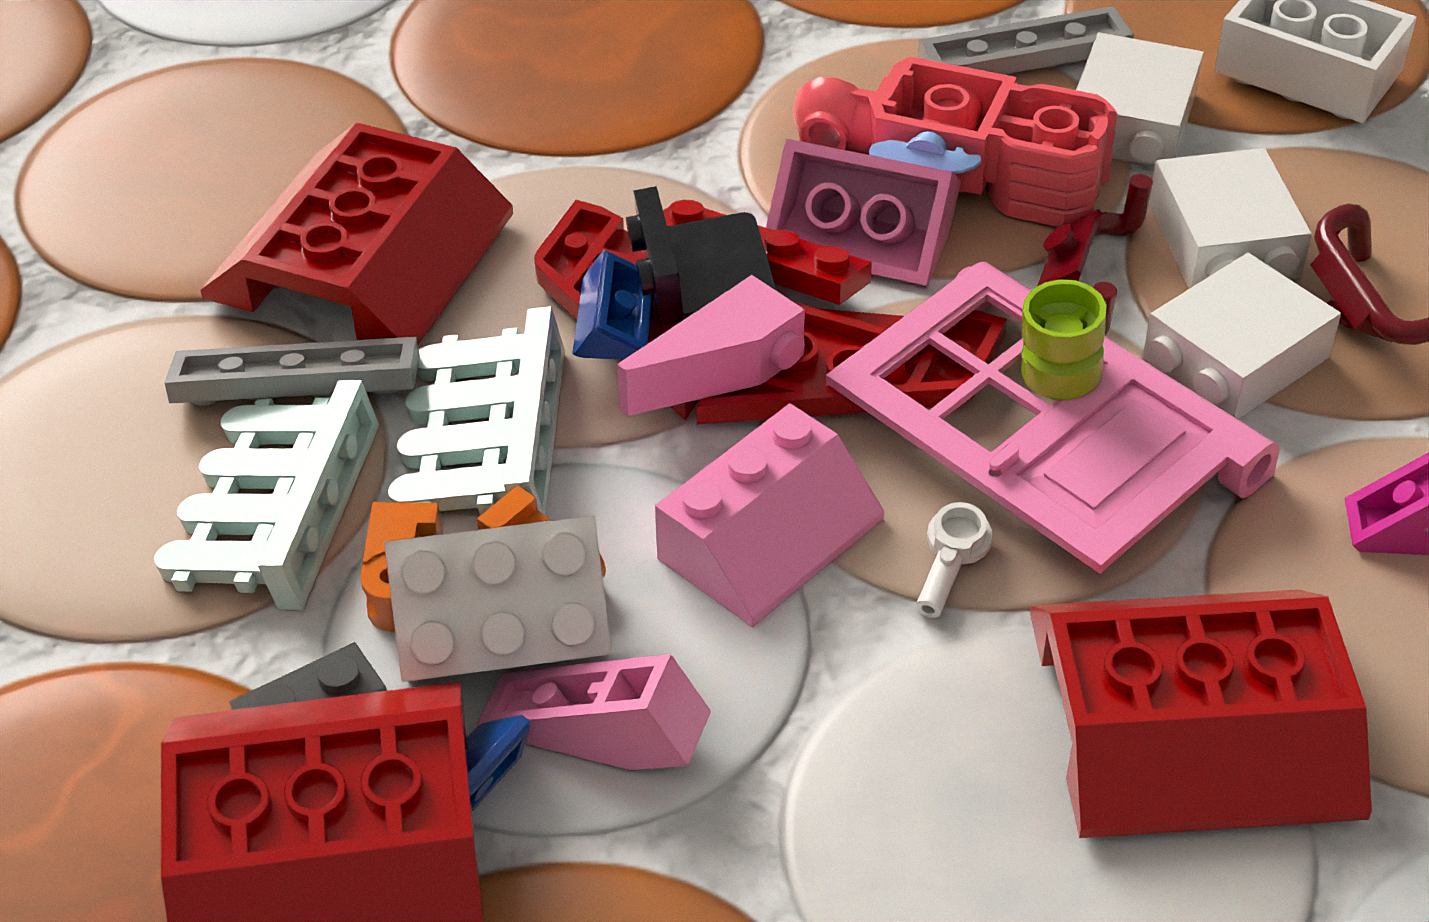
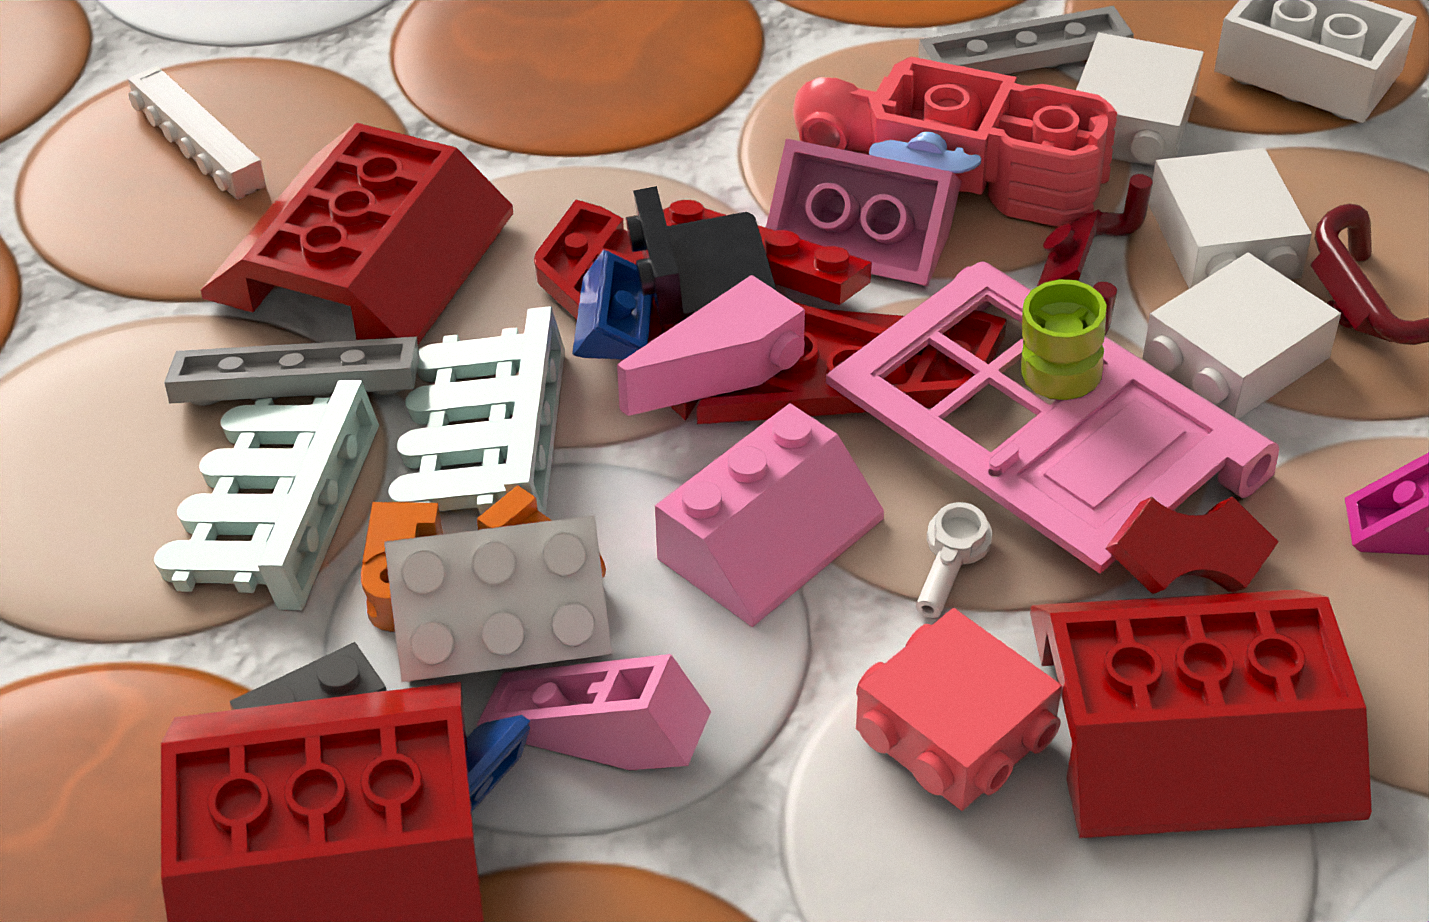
(196, 133): none -> white piece
(957, 708): none -> coral brick
(1166, 544): none -> red tile

